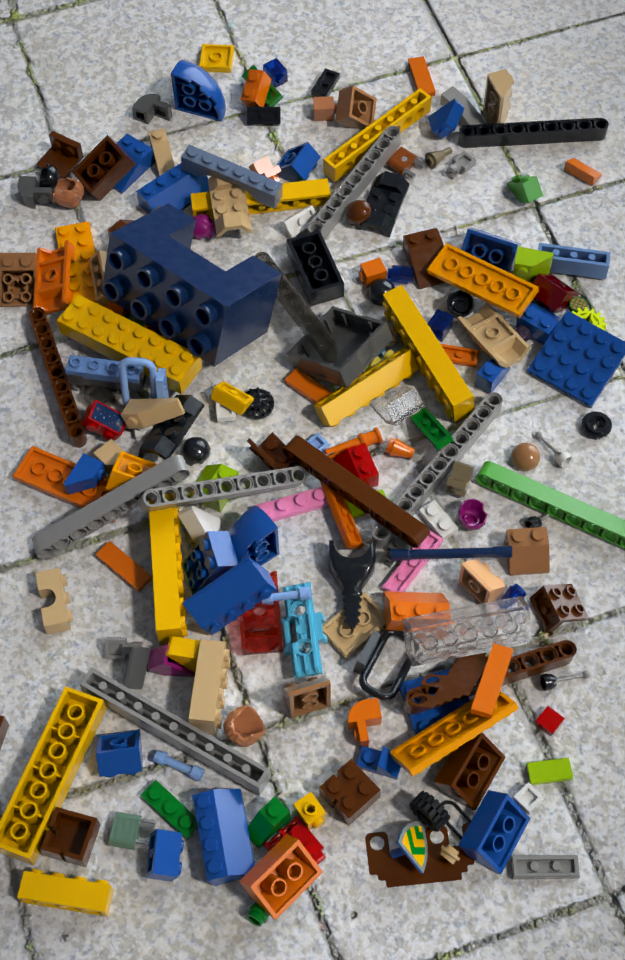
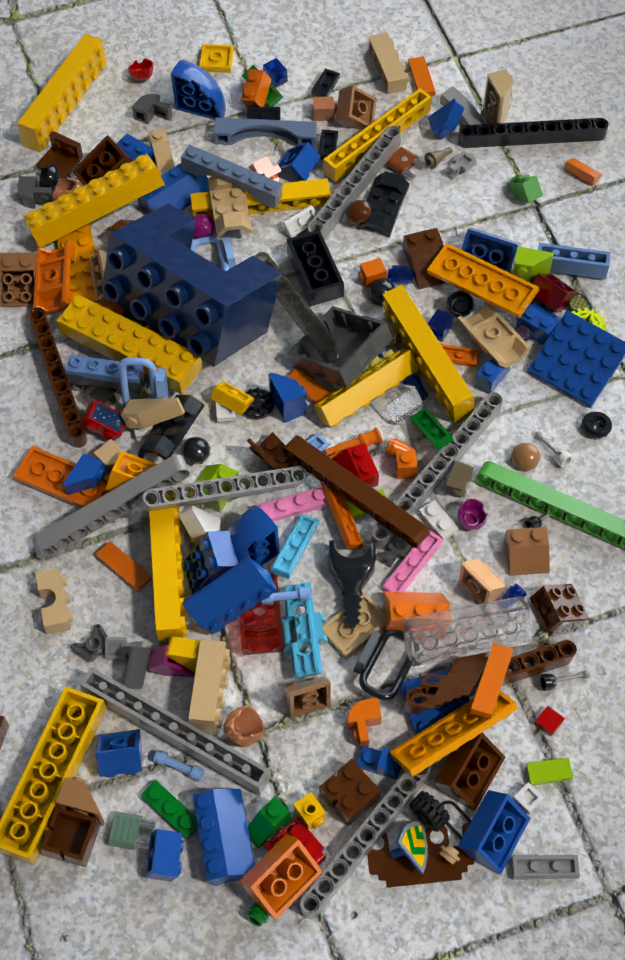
(62, 93): none -> yellow brick
(65, 893): yellow brick -> none
(77, 798): none -> medium nougat slope
(93, 200): none -> yellow brick
(93, 646): none -> flat silver piece
(141, 71): none -> red hair
(224, 249): none -> light blue bar
(231, 130): none -> sand blue arch
(287, 396): none -> blue slope
(294, 546): none -> medium azure tile
(328, 143): none -> black plate
(362, 847): none -> light grey beam
(388, 63): none -> tan brick
(406, 464): none -> orange brick
(413, 380): none -> clear blue cone
(494, 552): dark blue piece -> none

